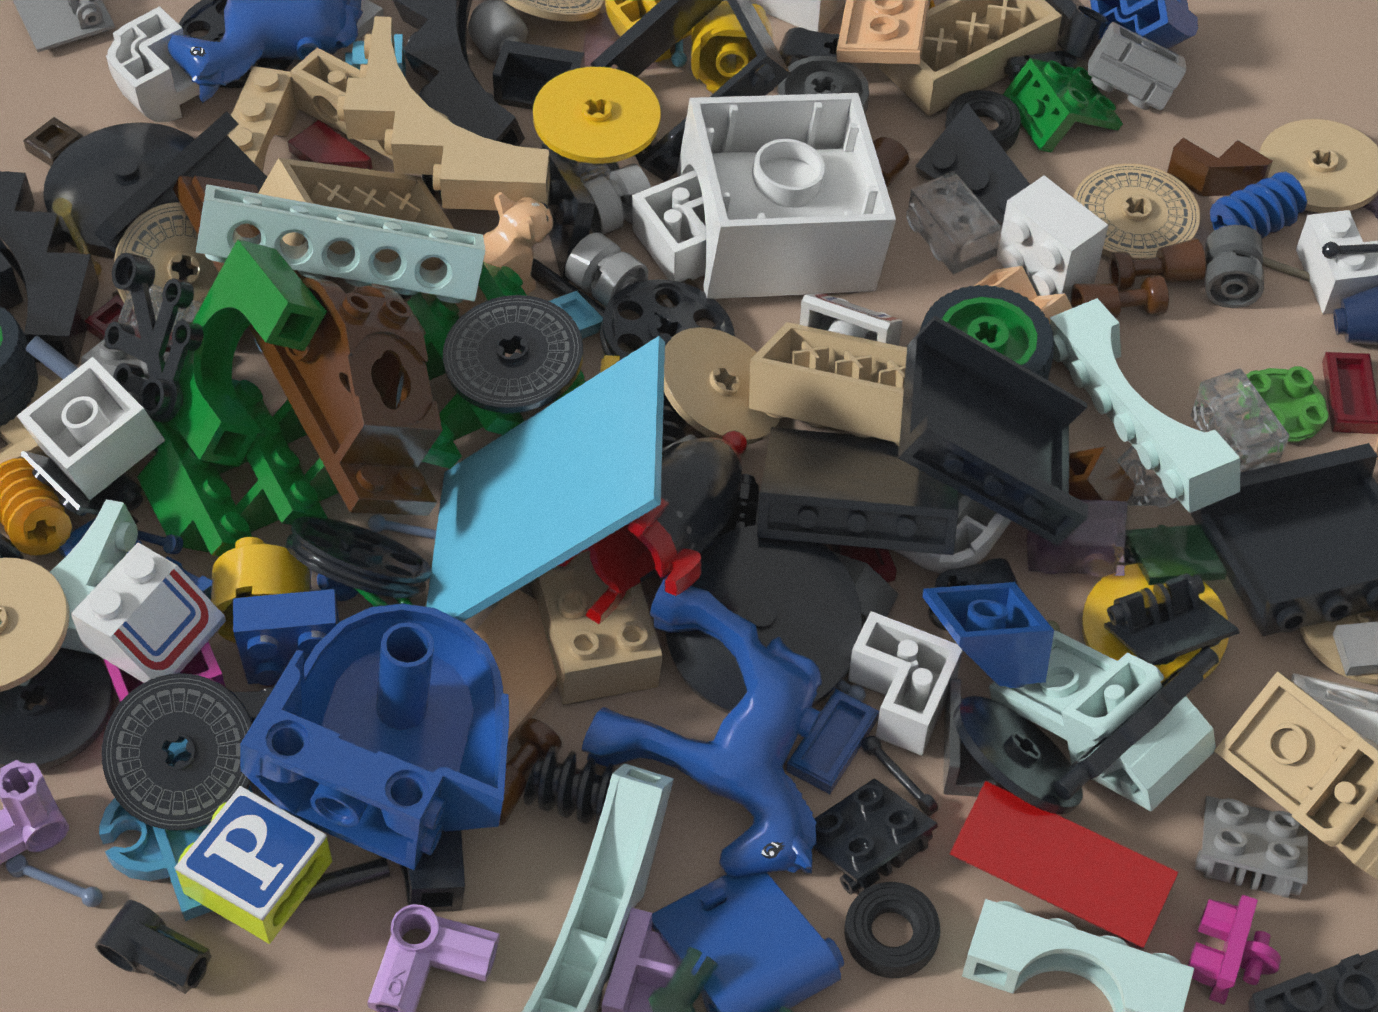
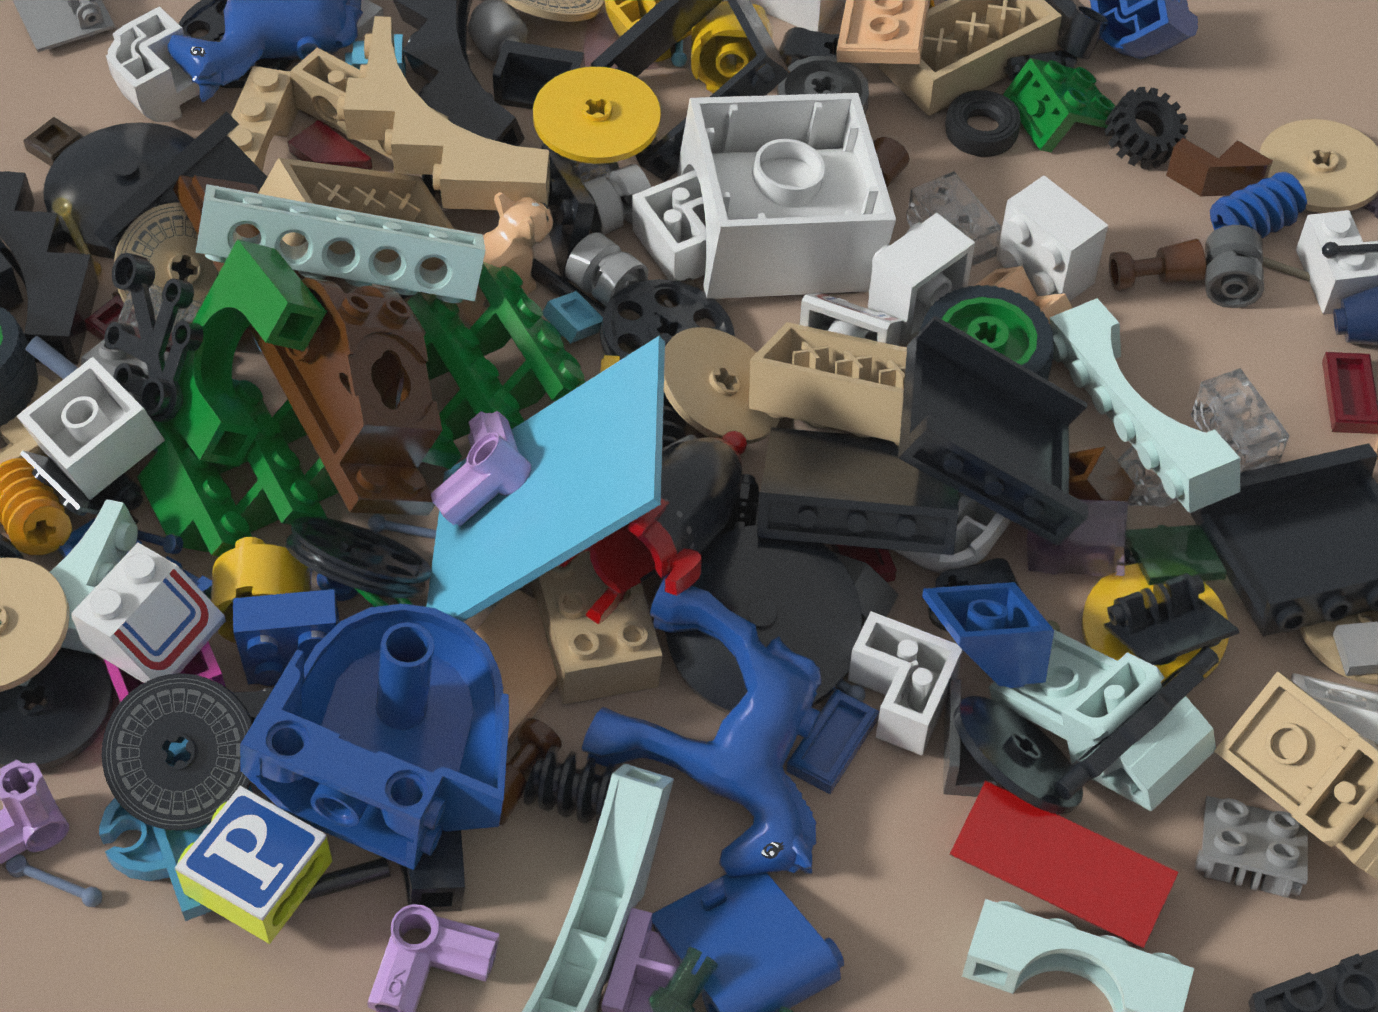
(144, 942): black piece -> none
(489, 469): none -> lavender piece
(524, 381): black piece -> none
(870, 834): black hinge -> none
(873, 746): black hinge -> none
(886, 960): black tyre -> none
(919, 271): none -> white brick
(978, 161): black wing -> none
(1136, 67): light grey brick -> none
(1141, 208): tan piece -> none
(1152, 296): reddish brown piece -> none
(1156, 113): none -> black tyre
(1221, 968): dark pink hips -> none
(1292, 400): bright green dish -> none

